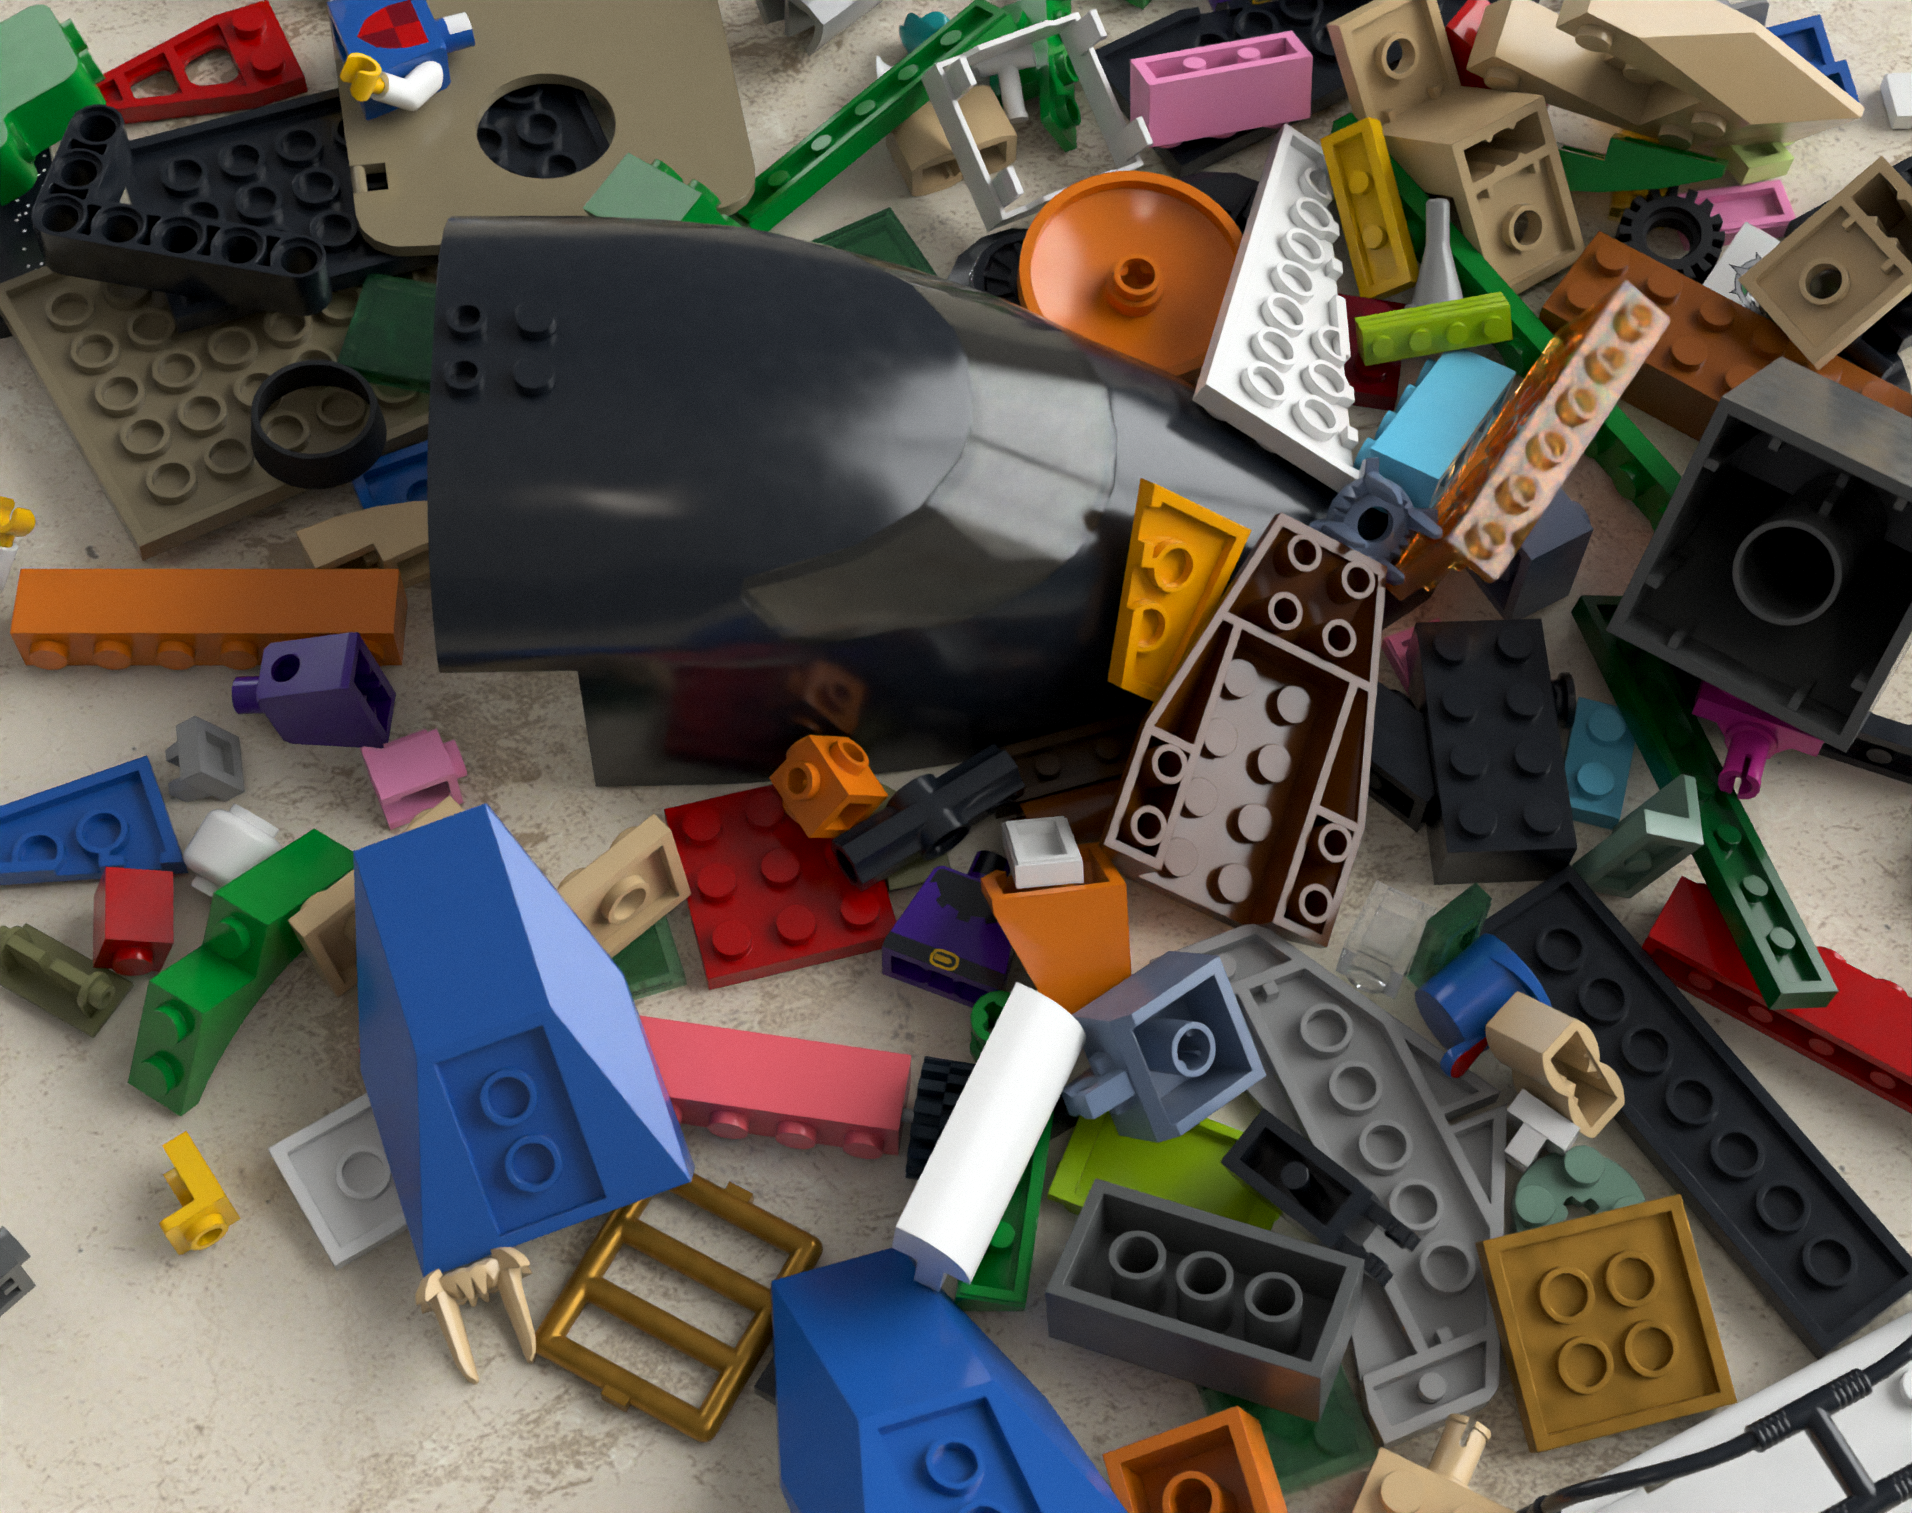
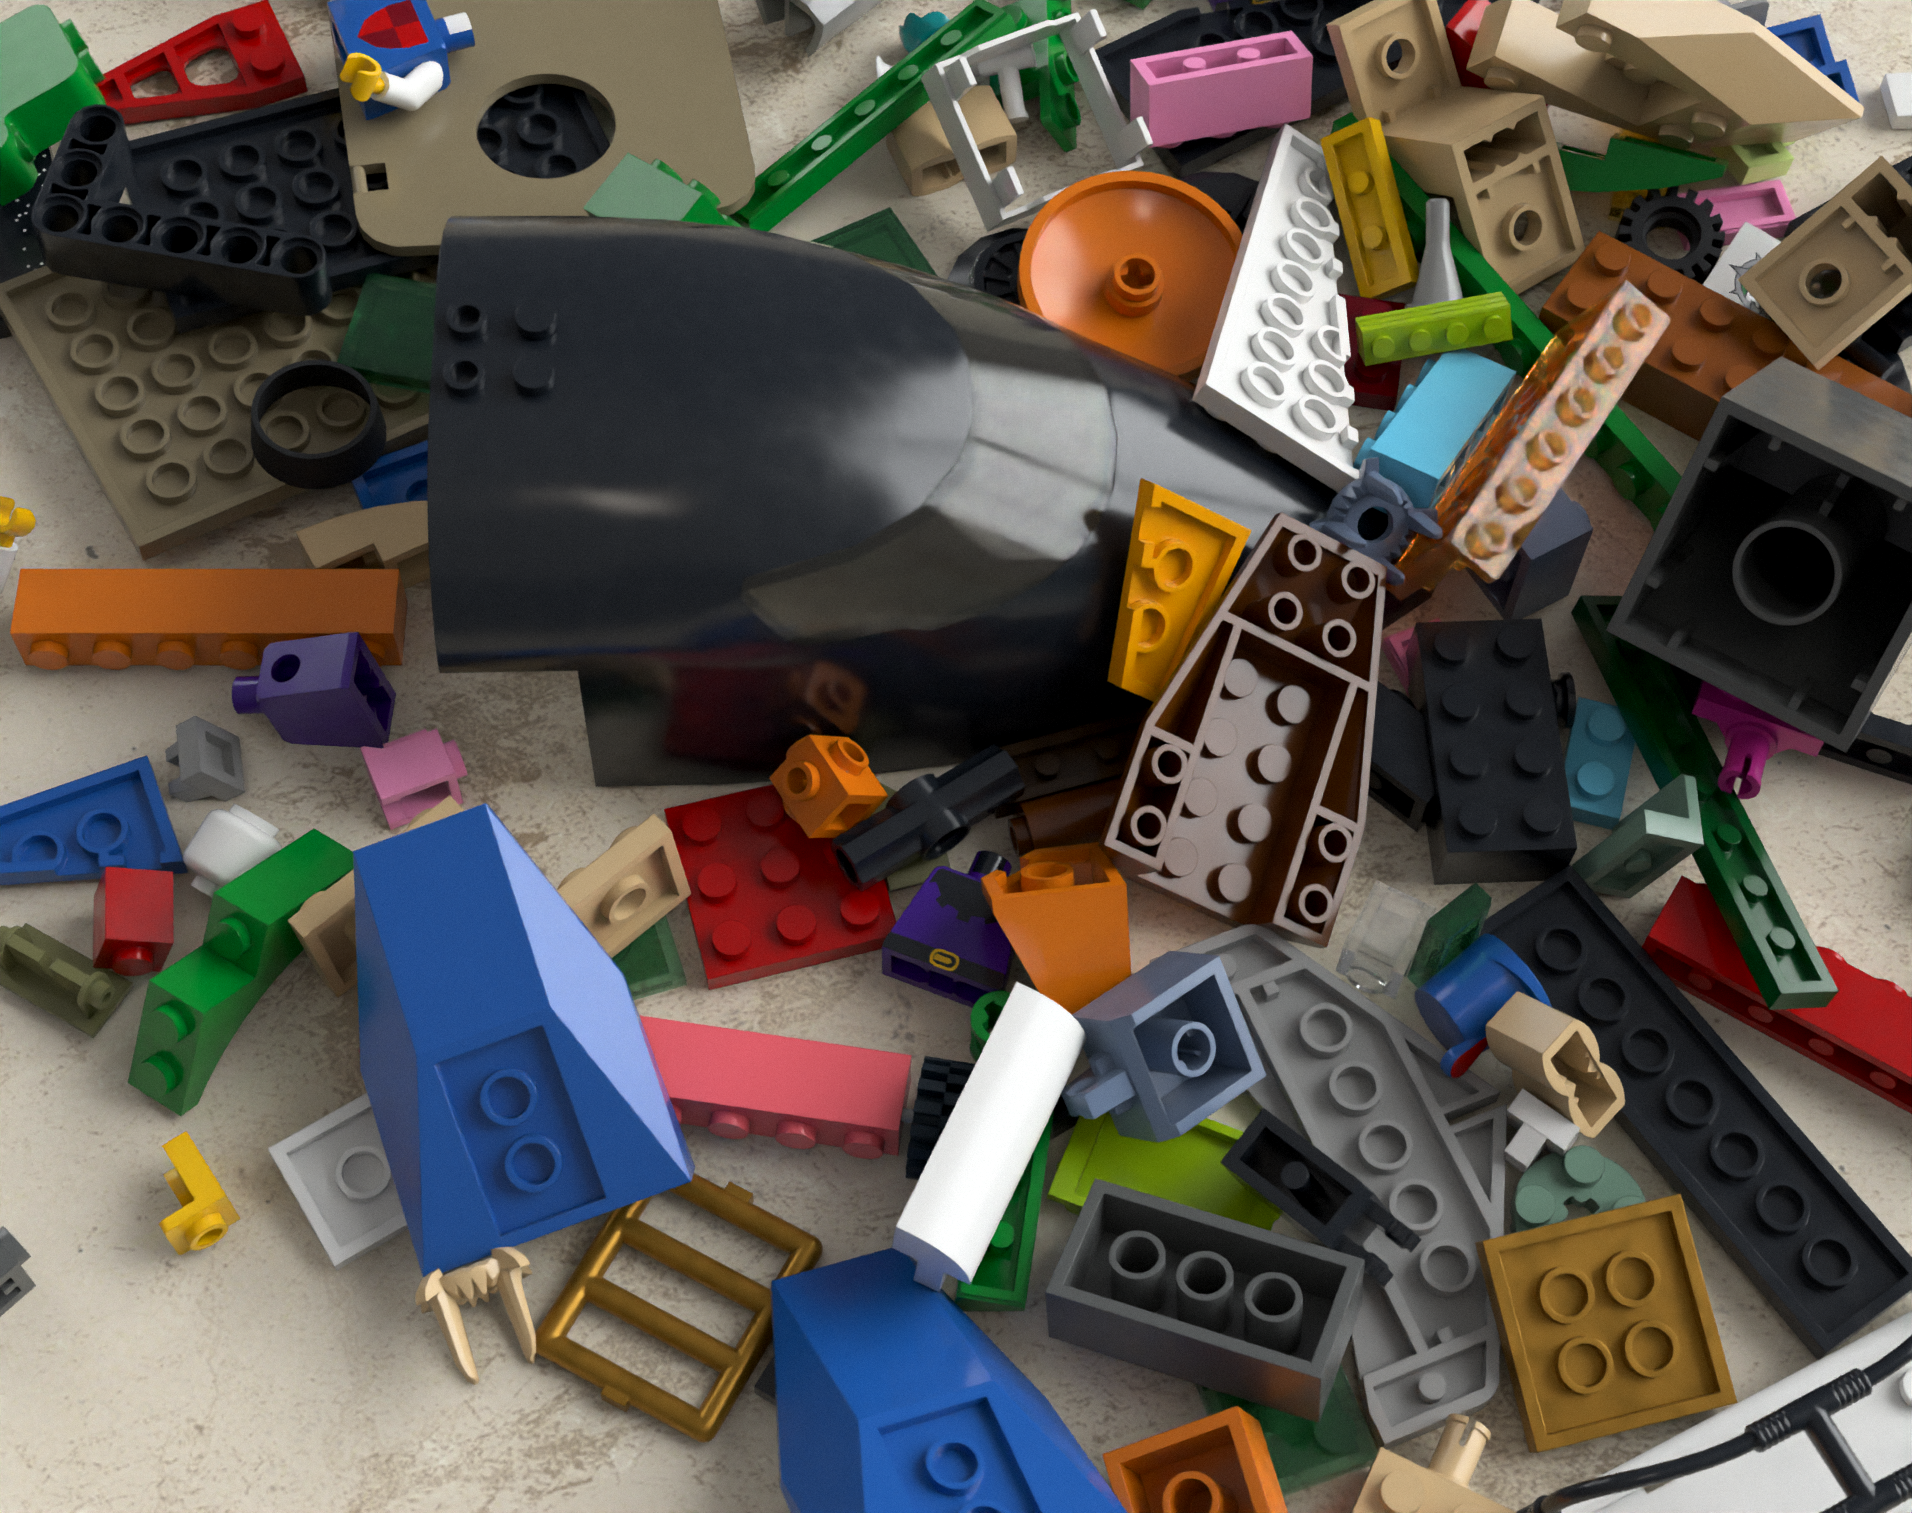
(1042, 852): white tile -> none

